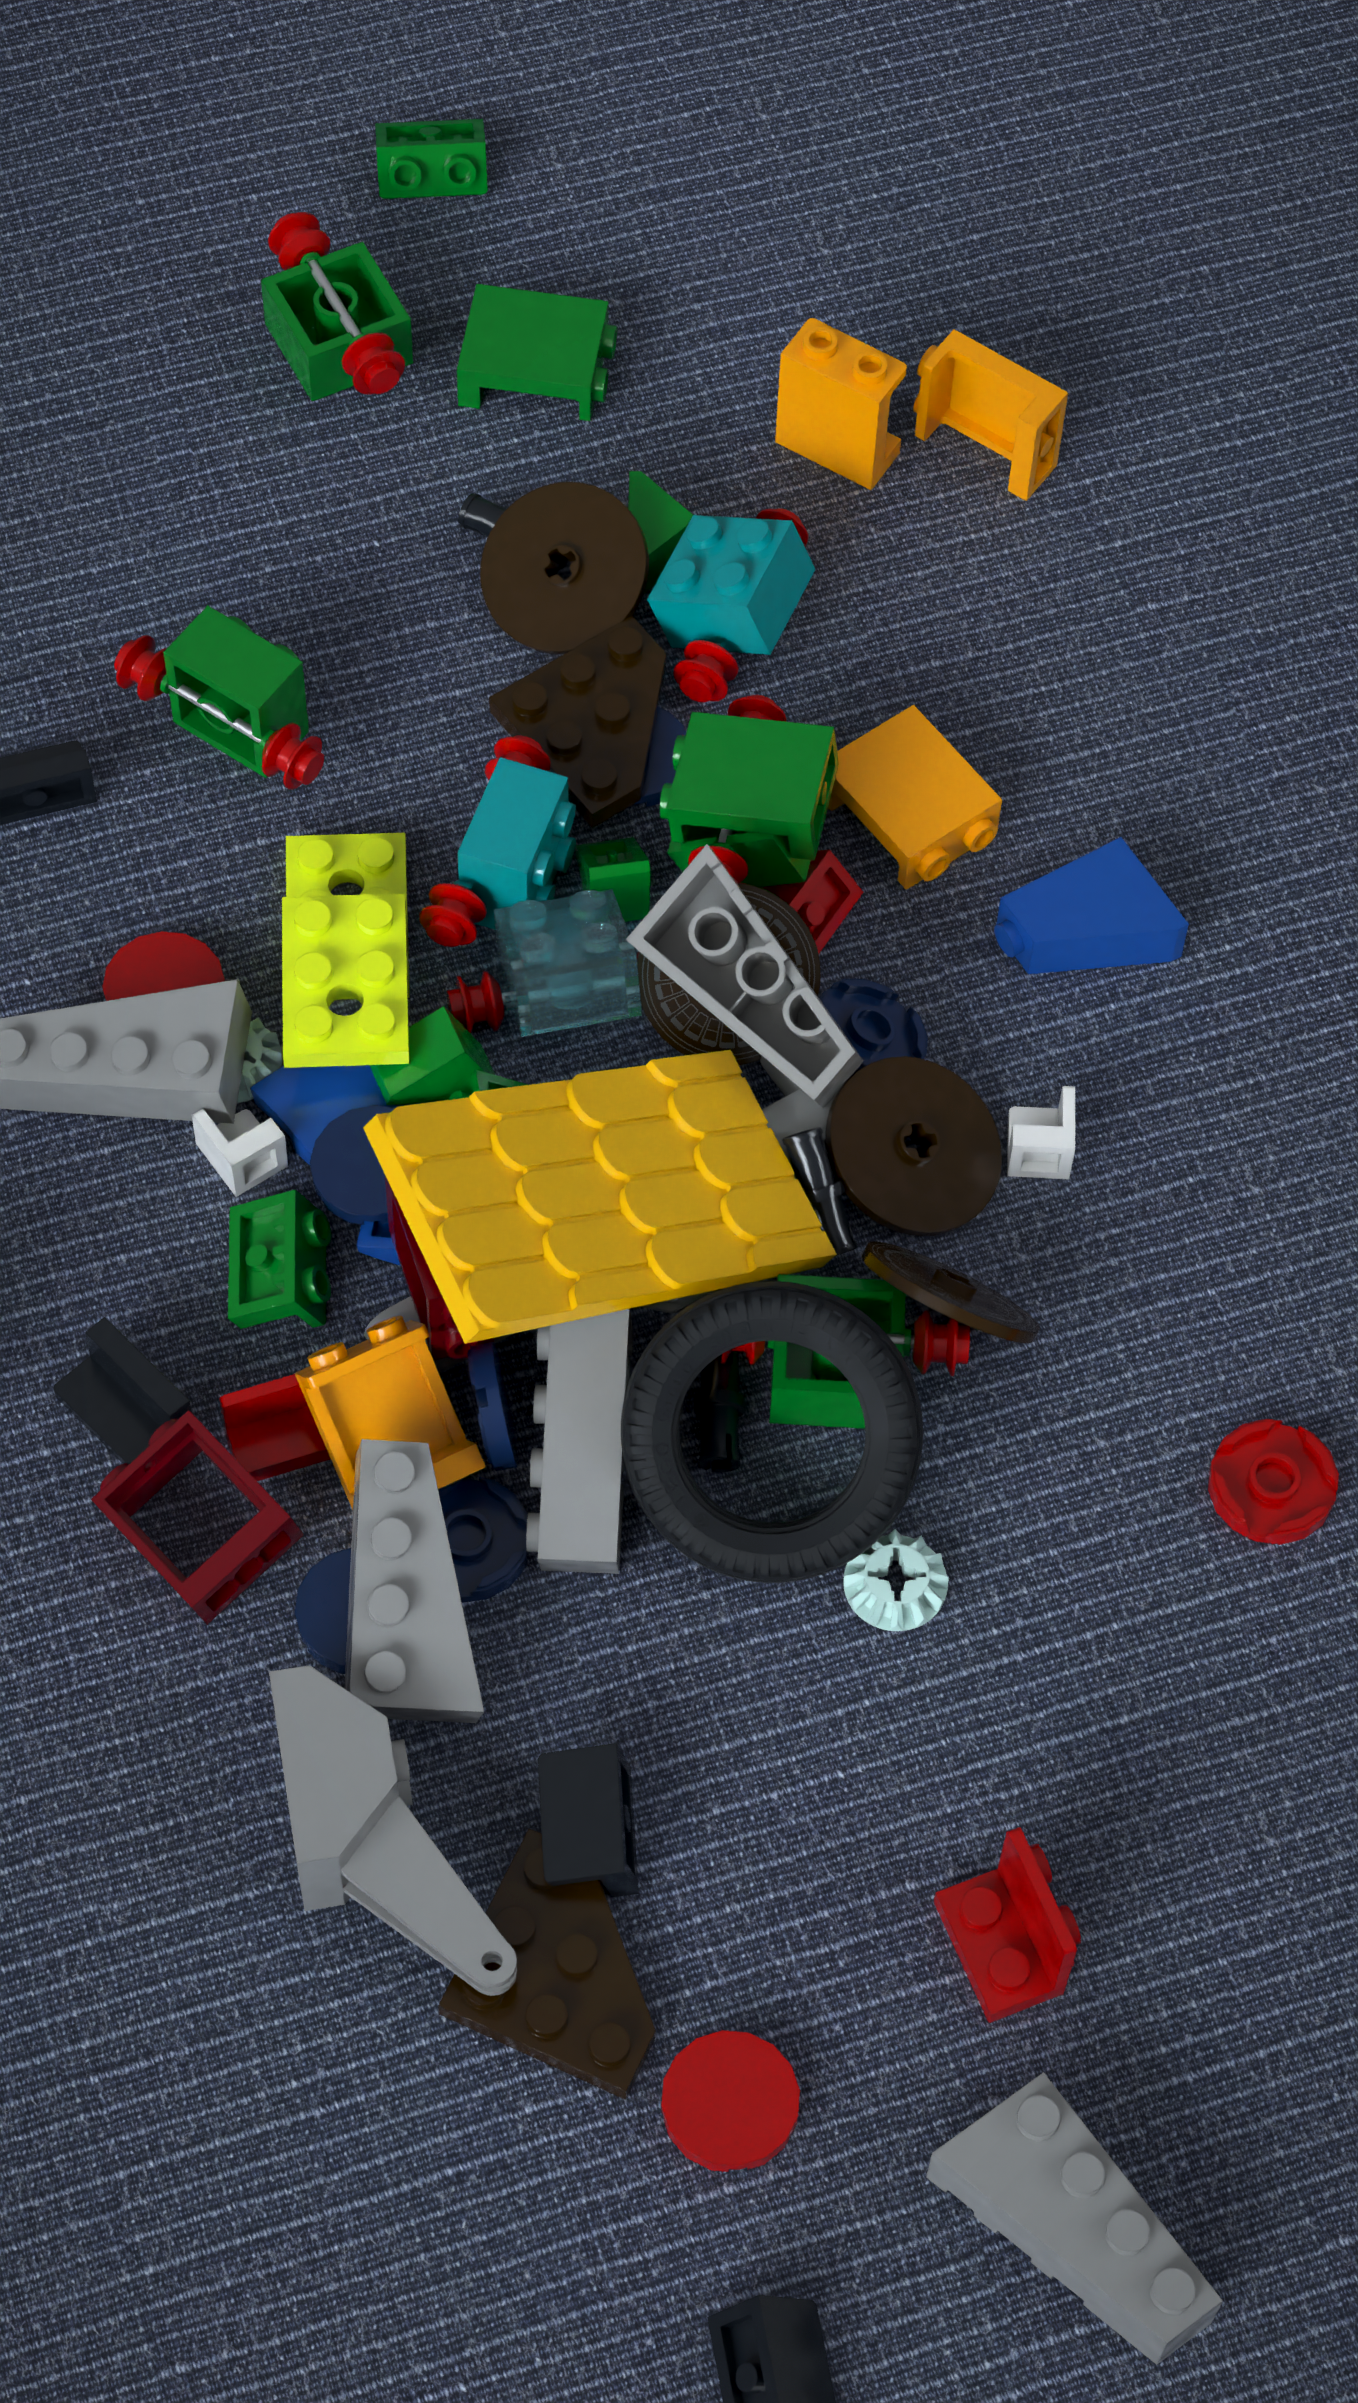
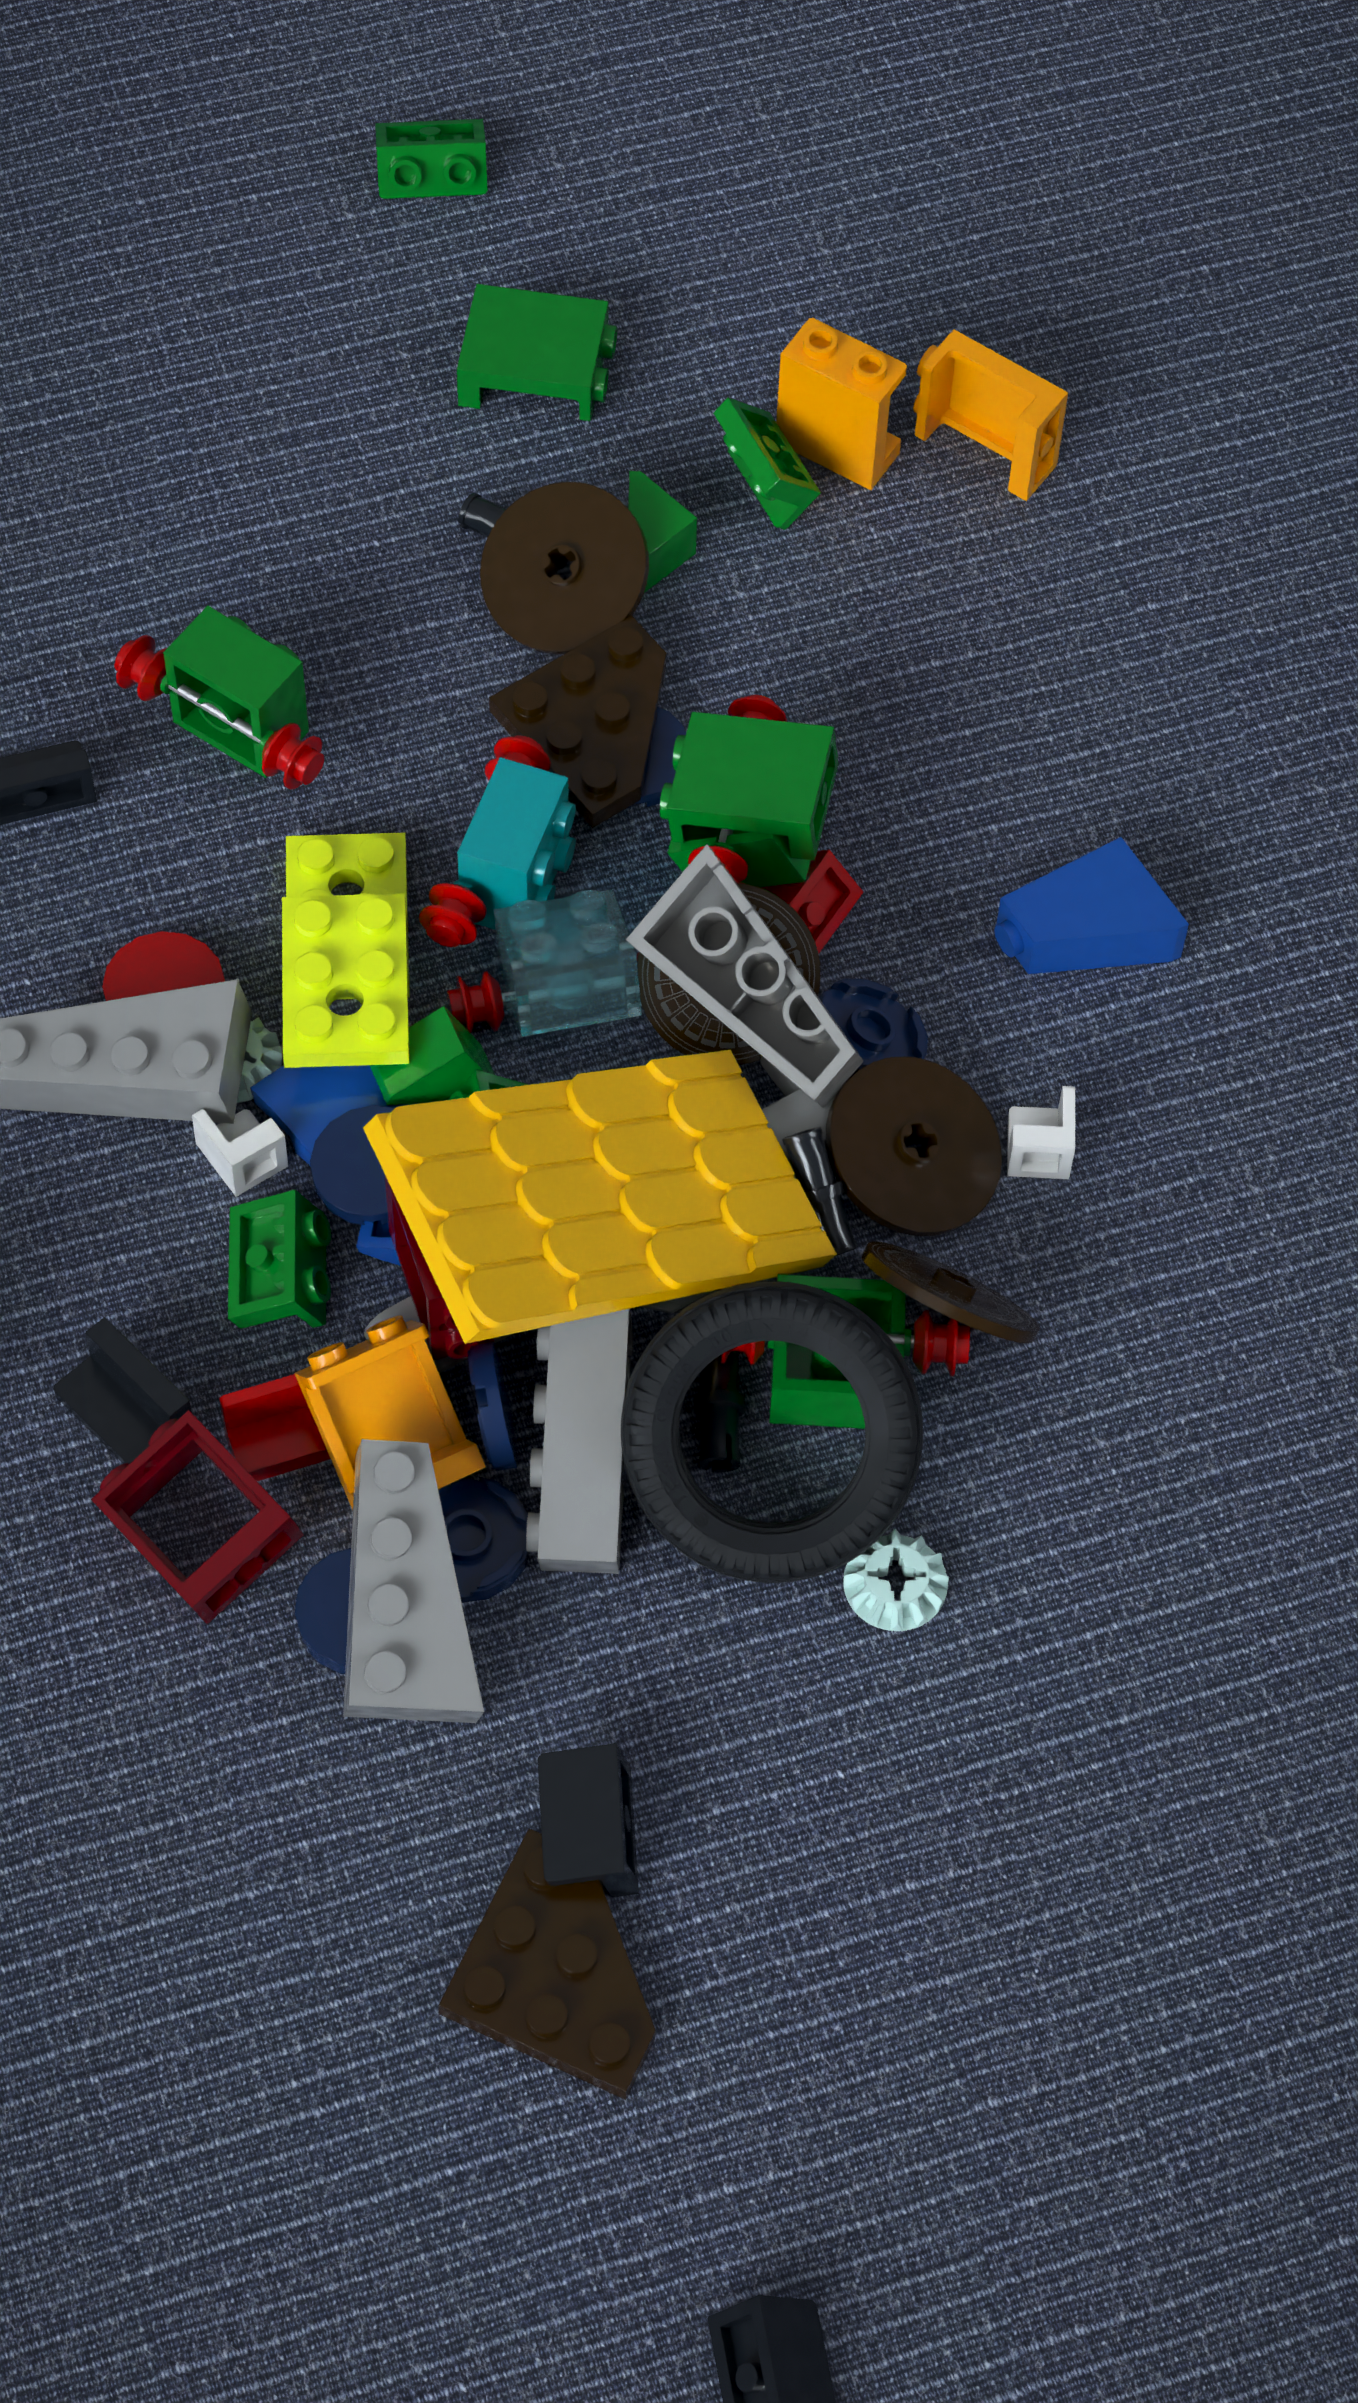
(333, 312): green brick -> none
(360, 1837): light grey slope -> none
(619, 867): green slope -> none
(729, 592): teal brick -> none
(730, 2101): red tile -> none
(766, 461): none -> green bracket
(916, 795): light orange panel -> none
(1011, 1931): red bracket -> none
(1072, 2210): light grey wedge -> none
(1273, 1482): red tile -> none

